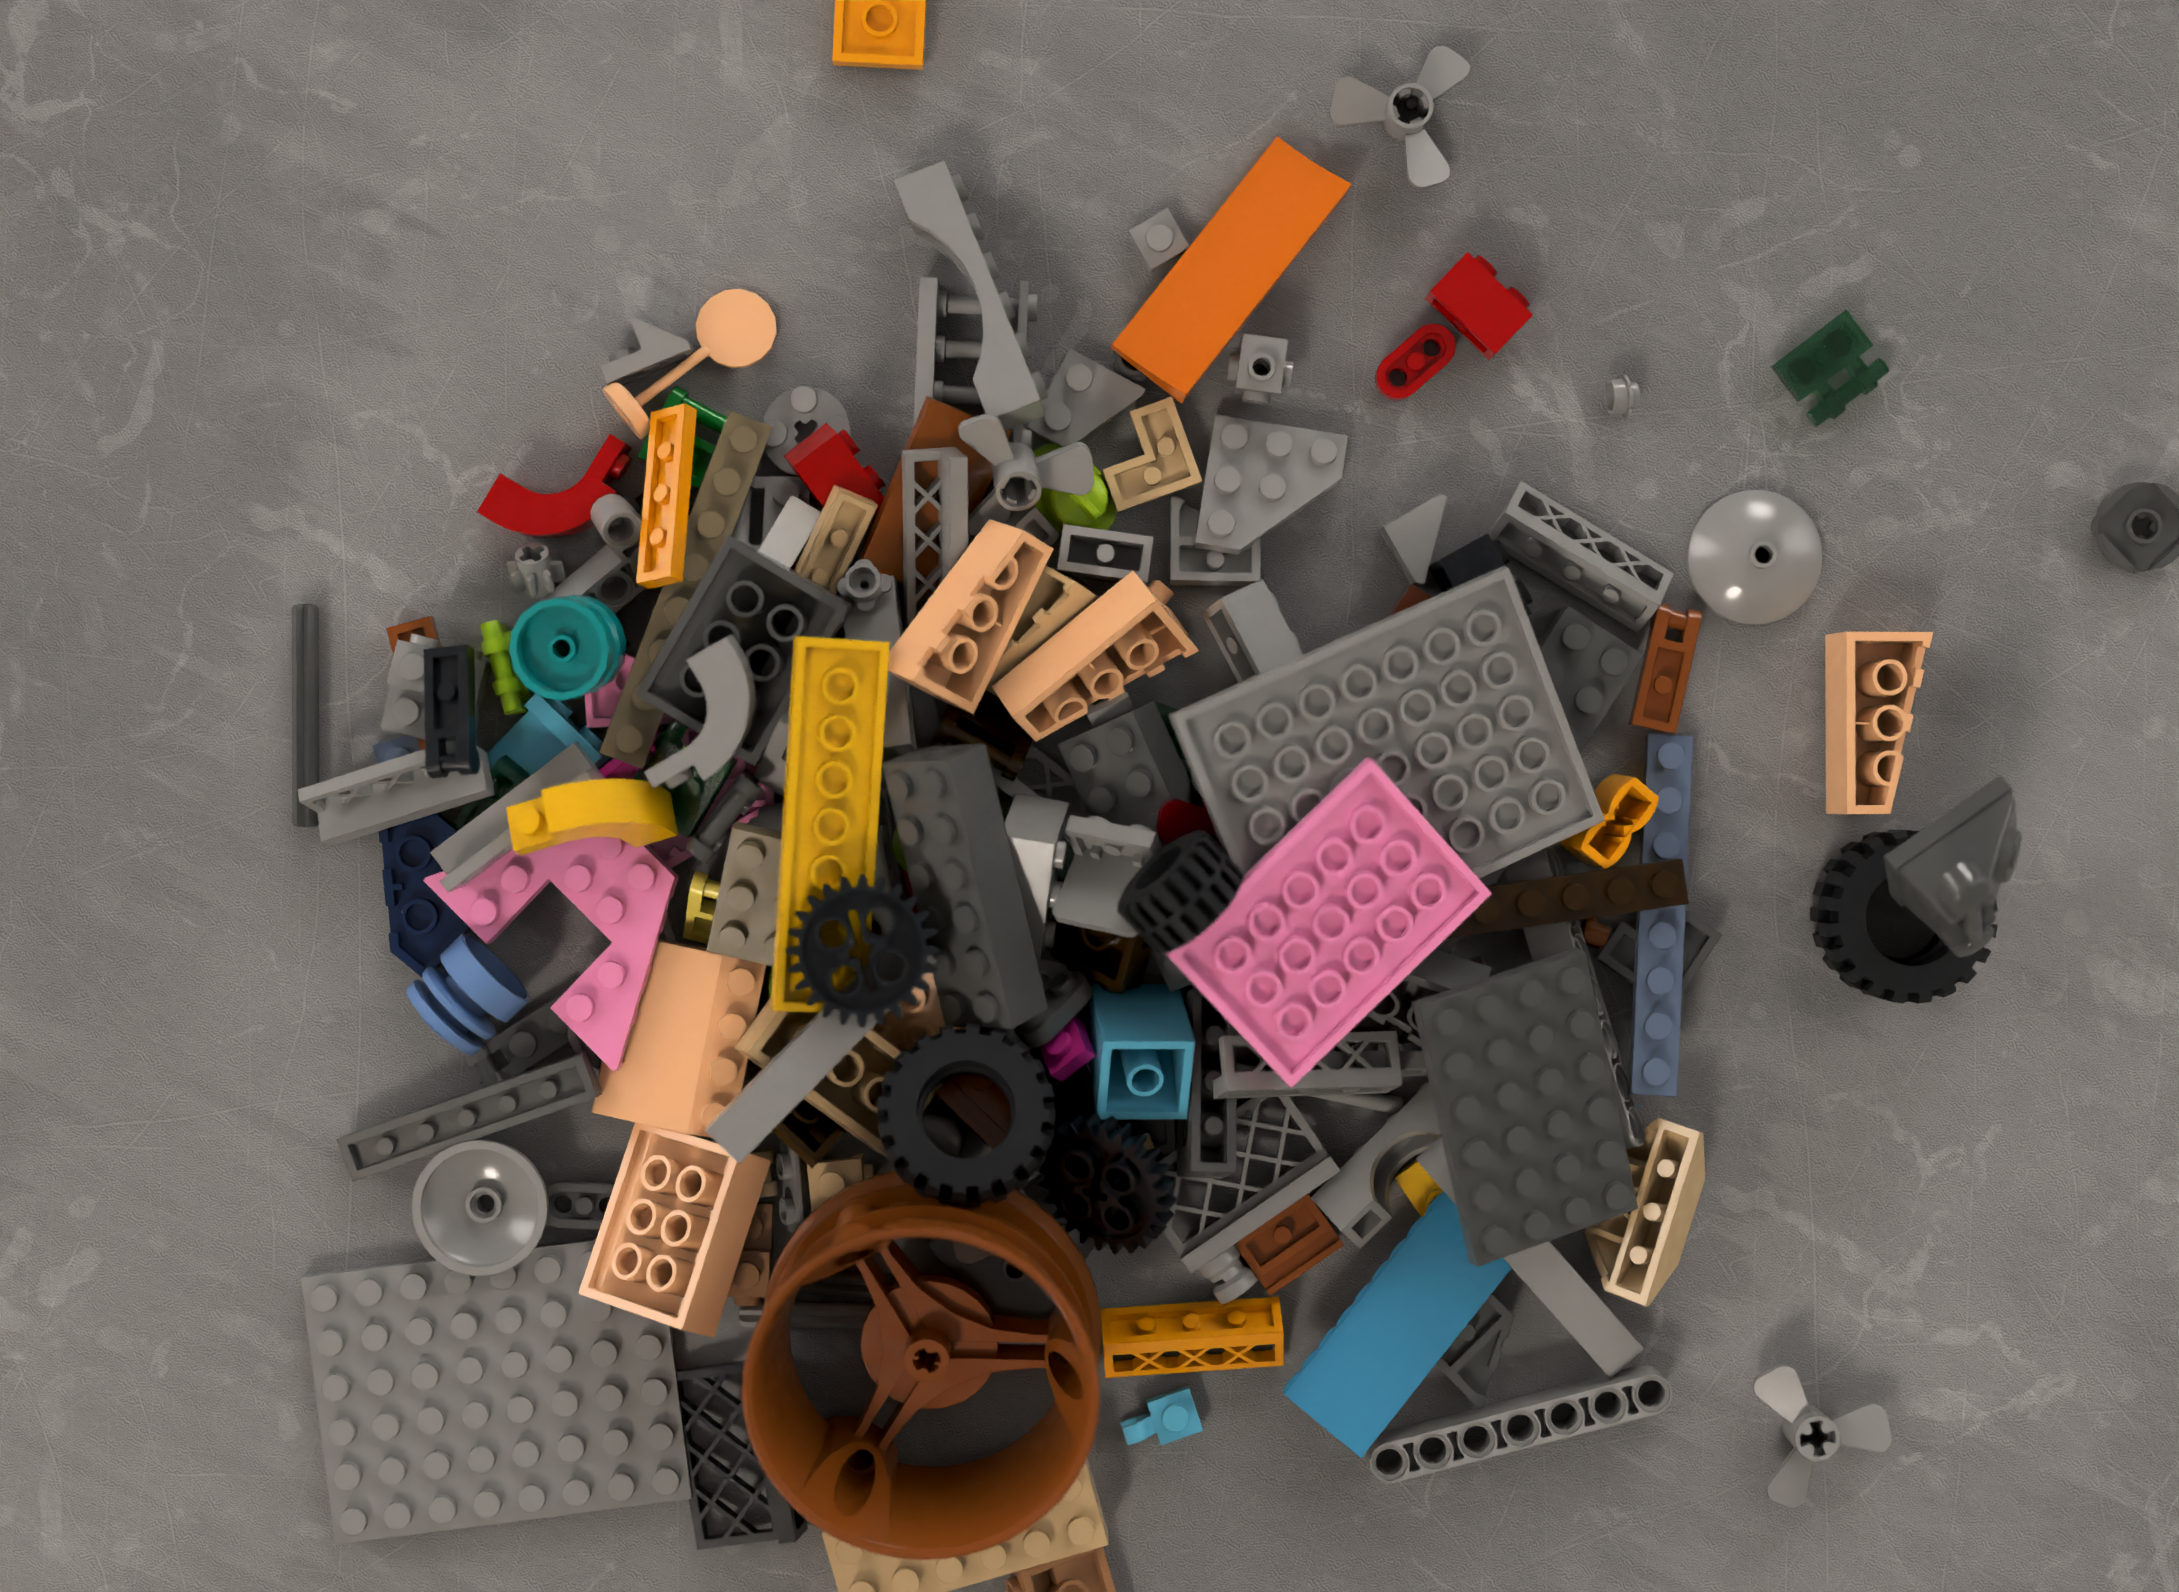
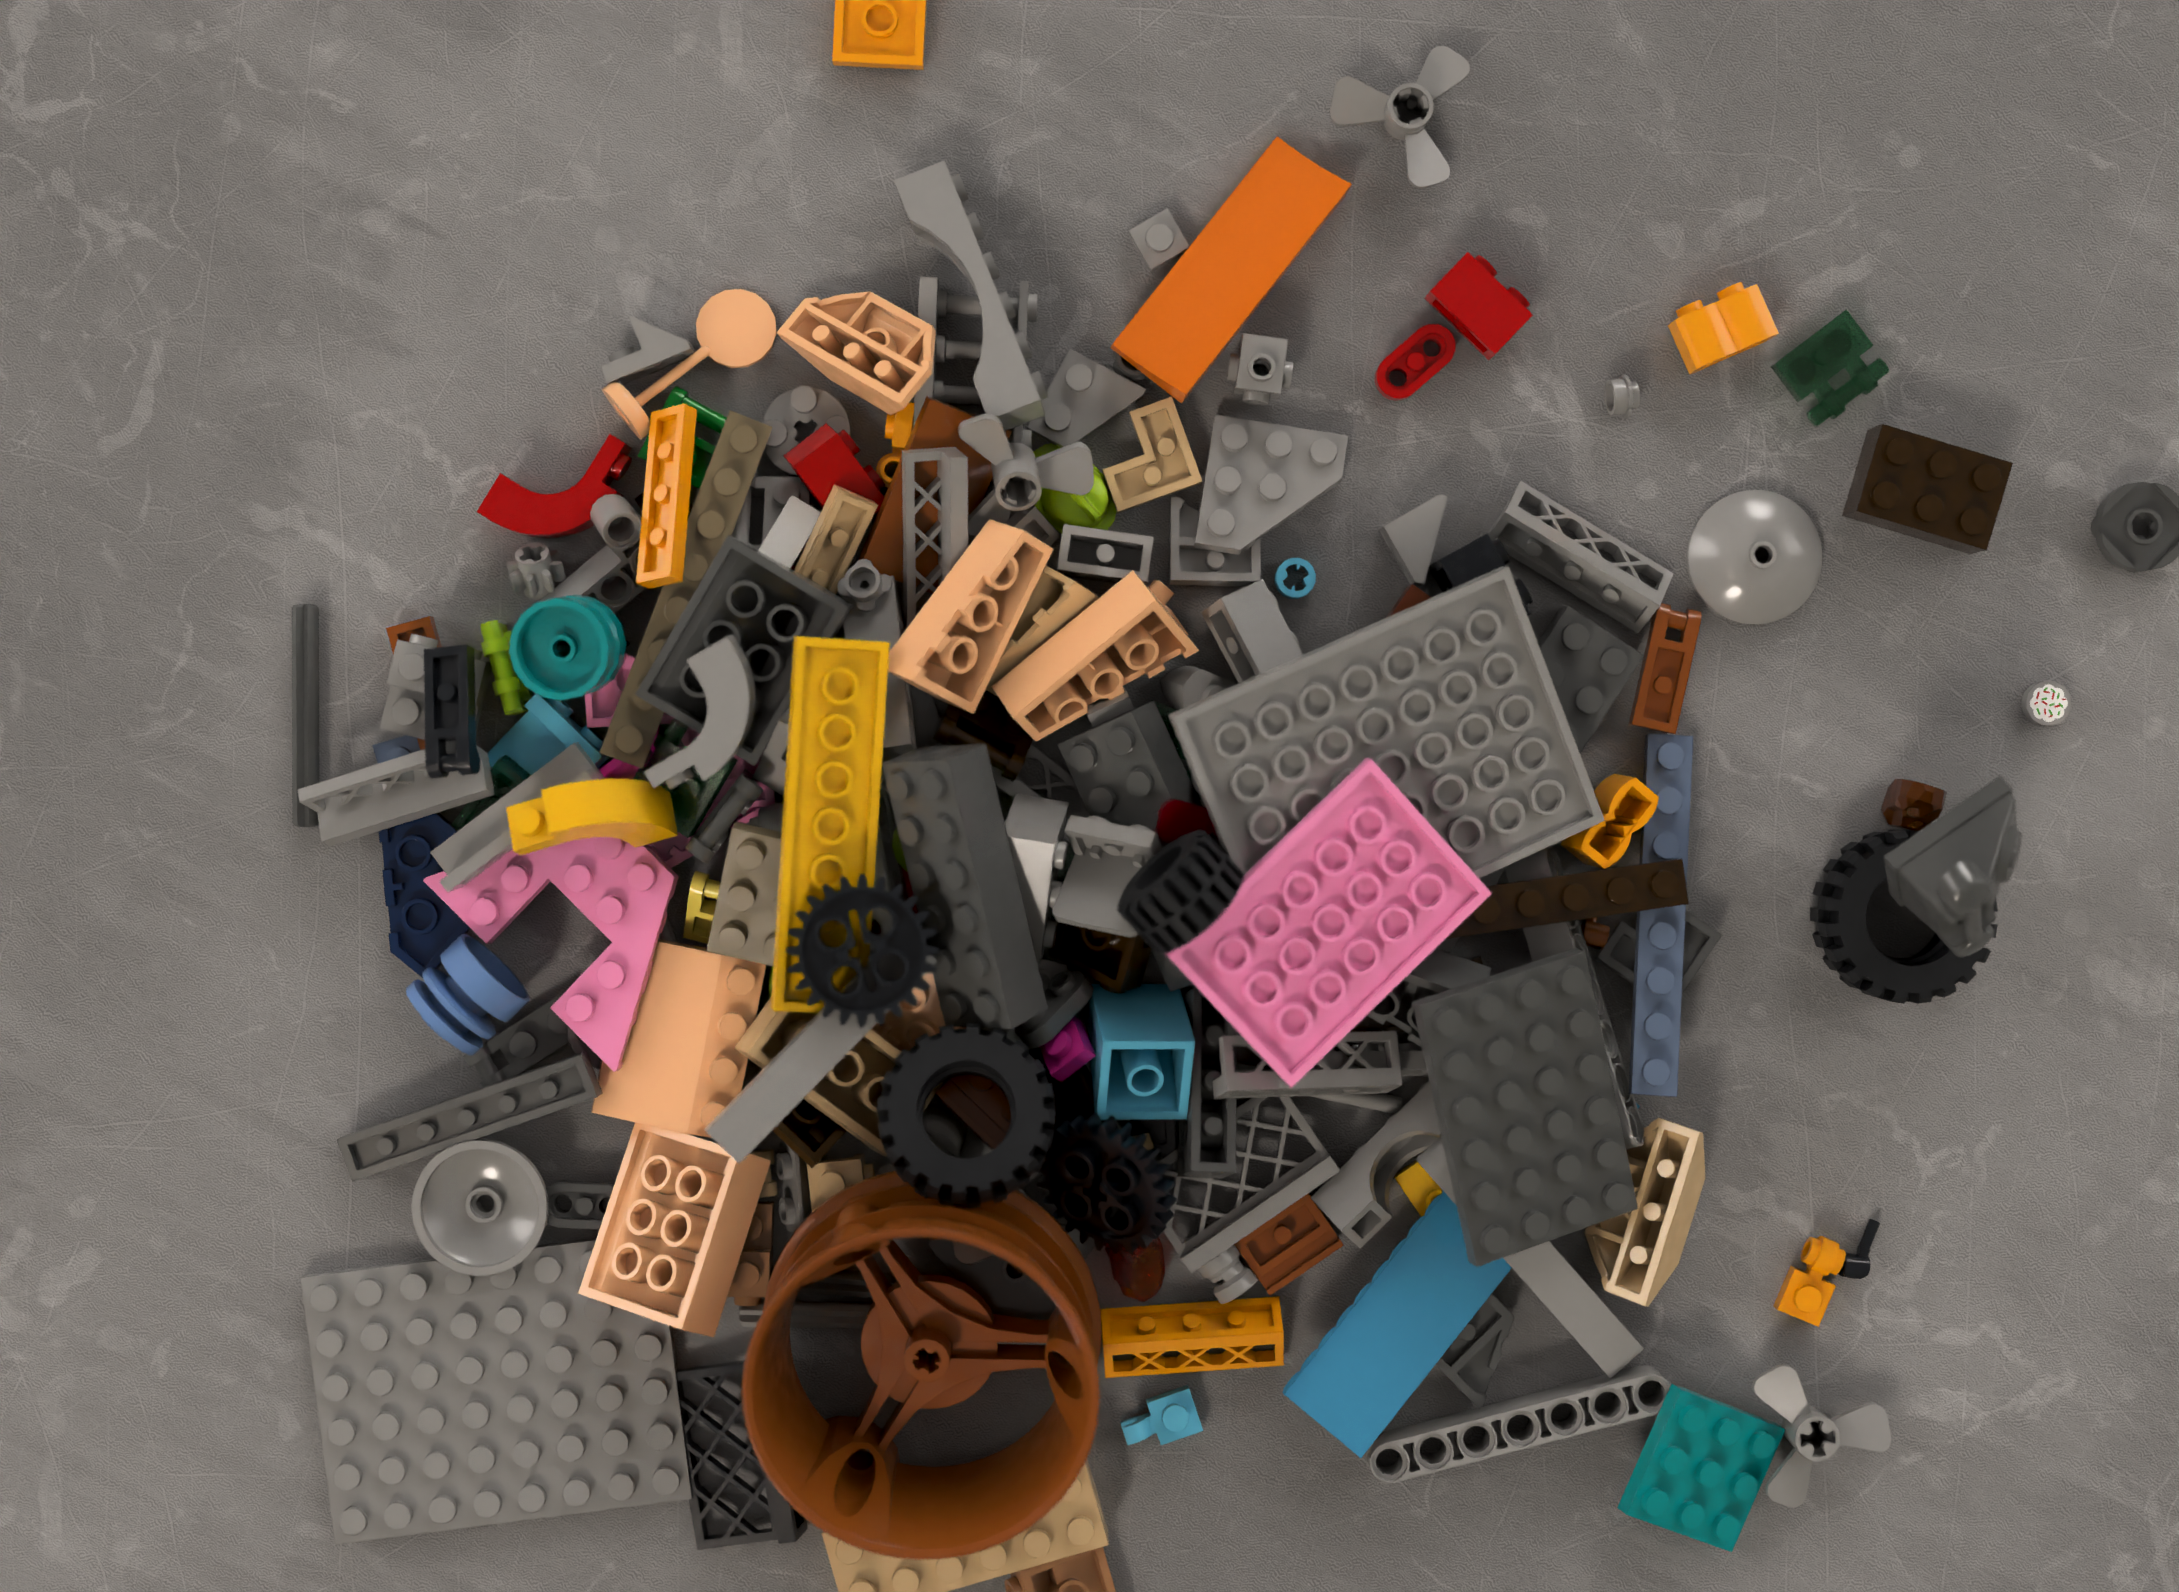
(864, 346): none -> light nougat wedge
(897, 428): none -> light orange plate
(1140, 1272): none -> rock
(1191, 684): none -> light grey plate
(1308, 581): none -> medium azure bush
(1701, 1468): none -> teal plate
(1723, 327): none -> light orange brick
(1806, 1292): none -> light orange plate
(1858, 1265): none -> black hand
(1867, 715): light nougat wedge -> none
(1912, 804): none -> reddish brown rock
(1927, 489): none -> dark brown brick
(2046, 703): none -> tile

